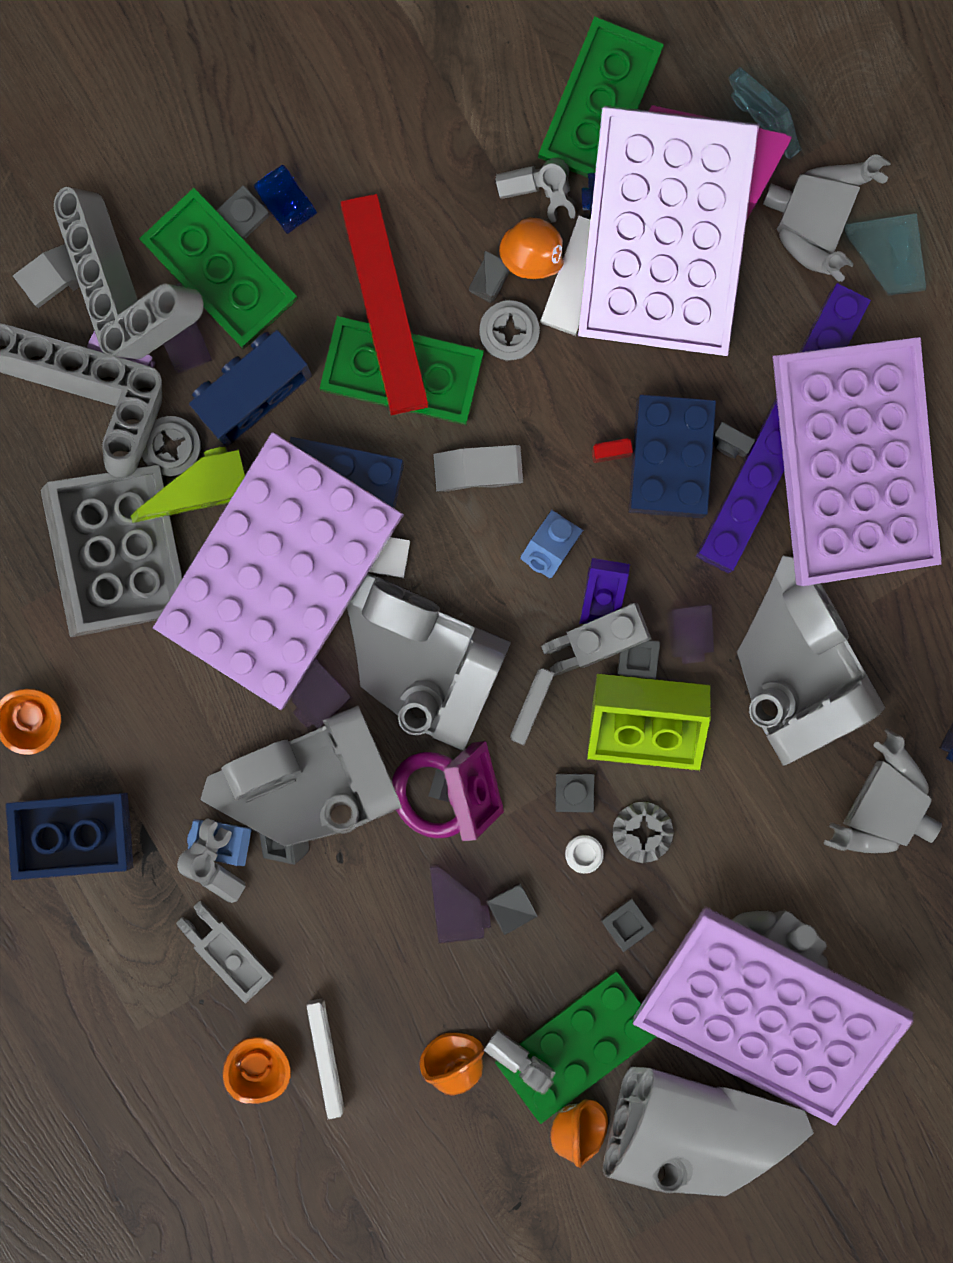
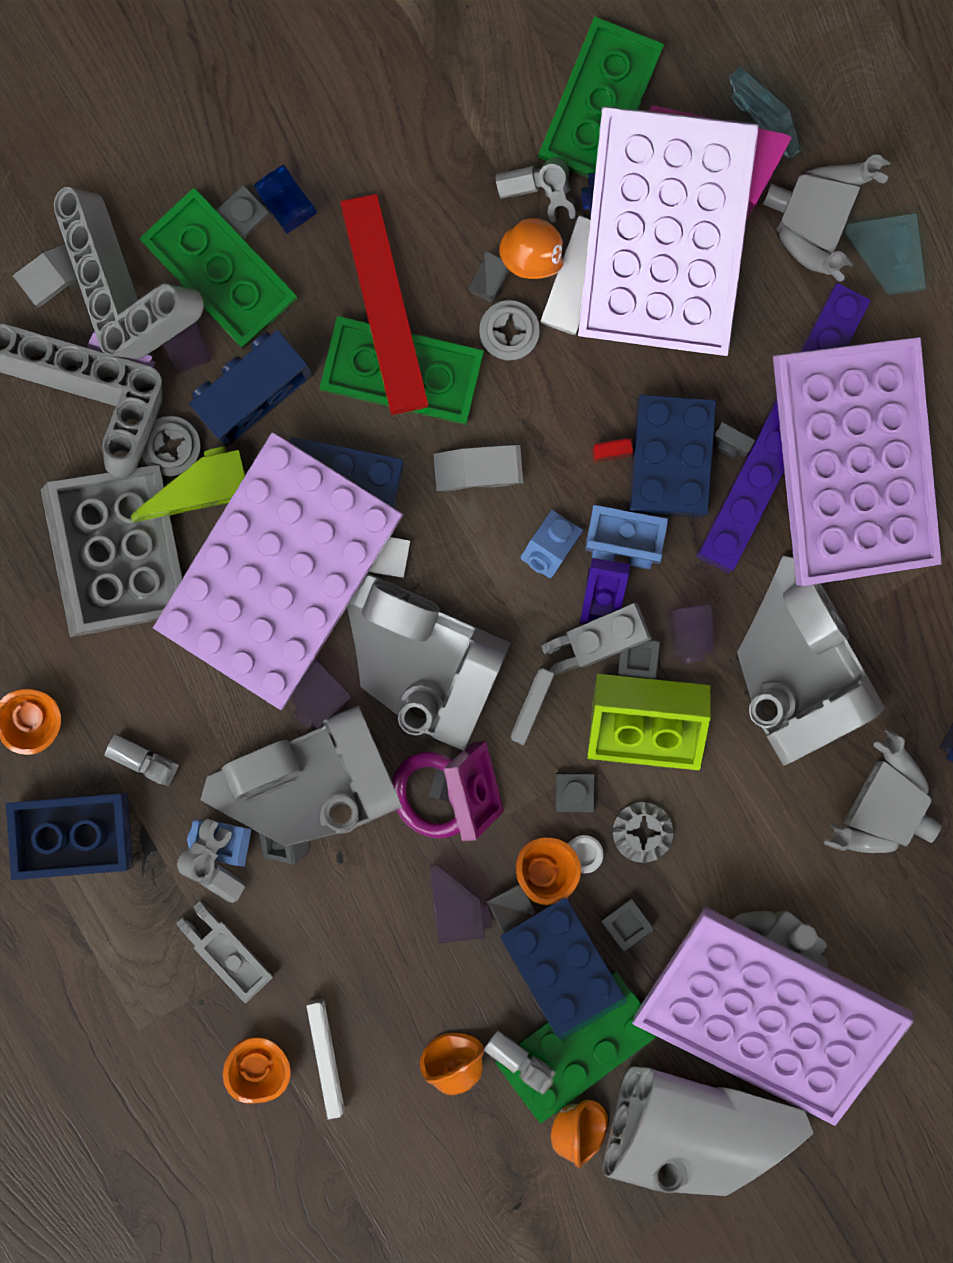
(139, 759): none -> light grey bar
(548, 870): none -> orange helmet
(563, 969): none -> dark blue brick
(626, 536): none -> medium blue bracket

